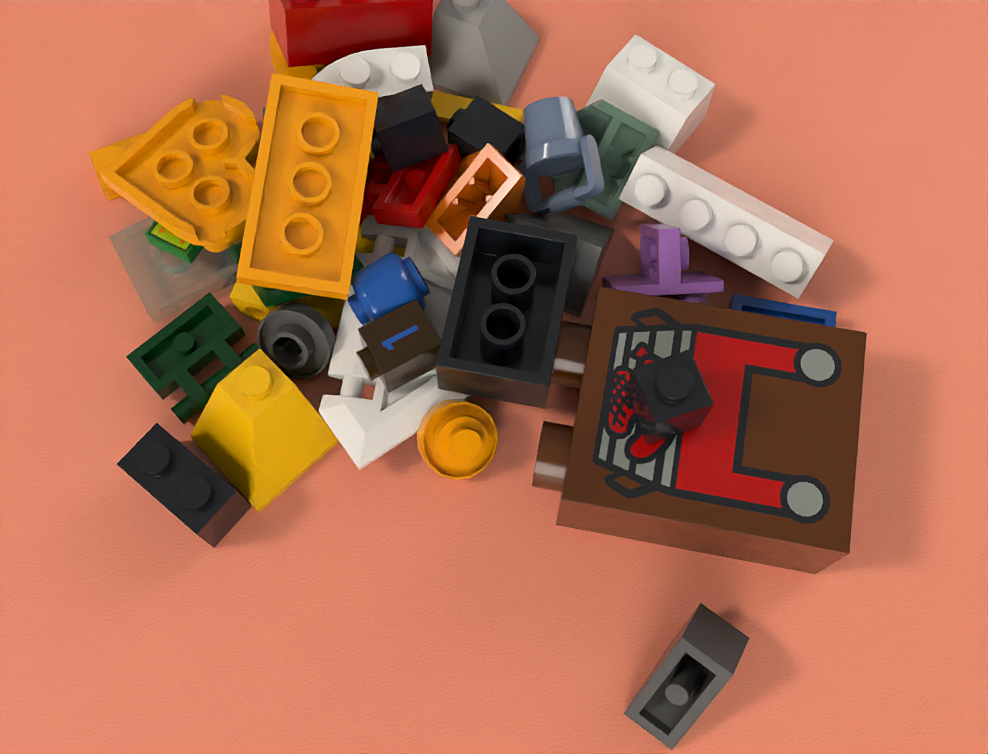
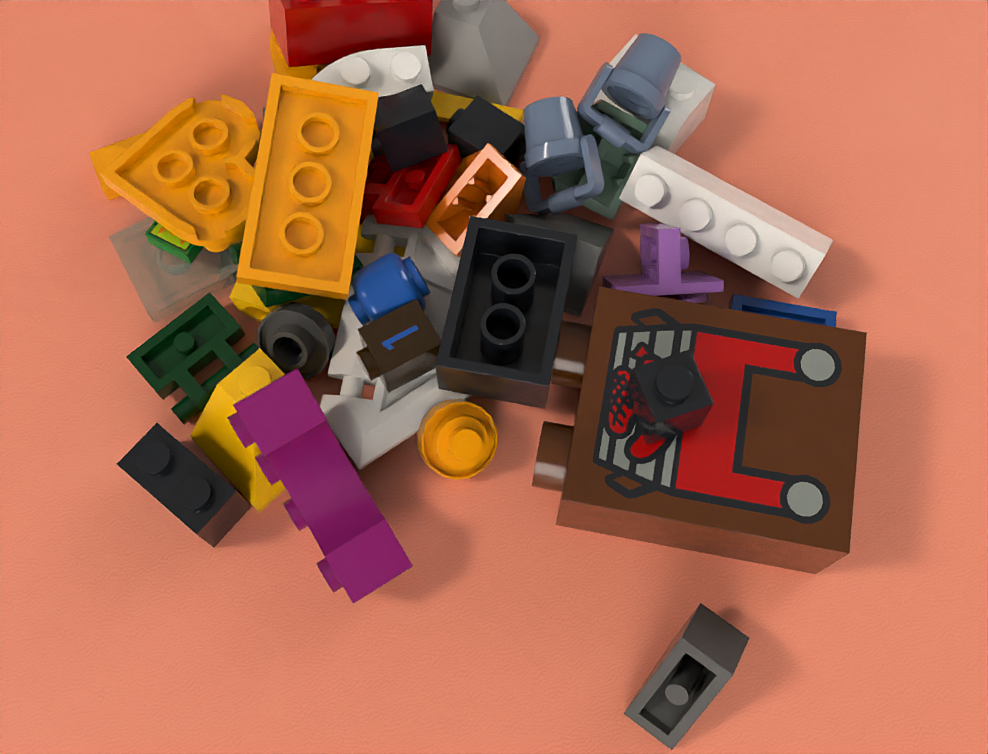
(322, 485): none -> magenta brick
(636, 86): none -> sand blue piece

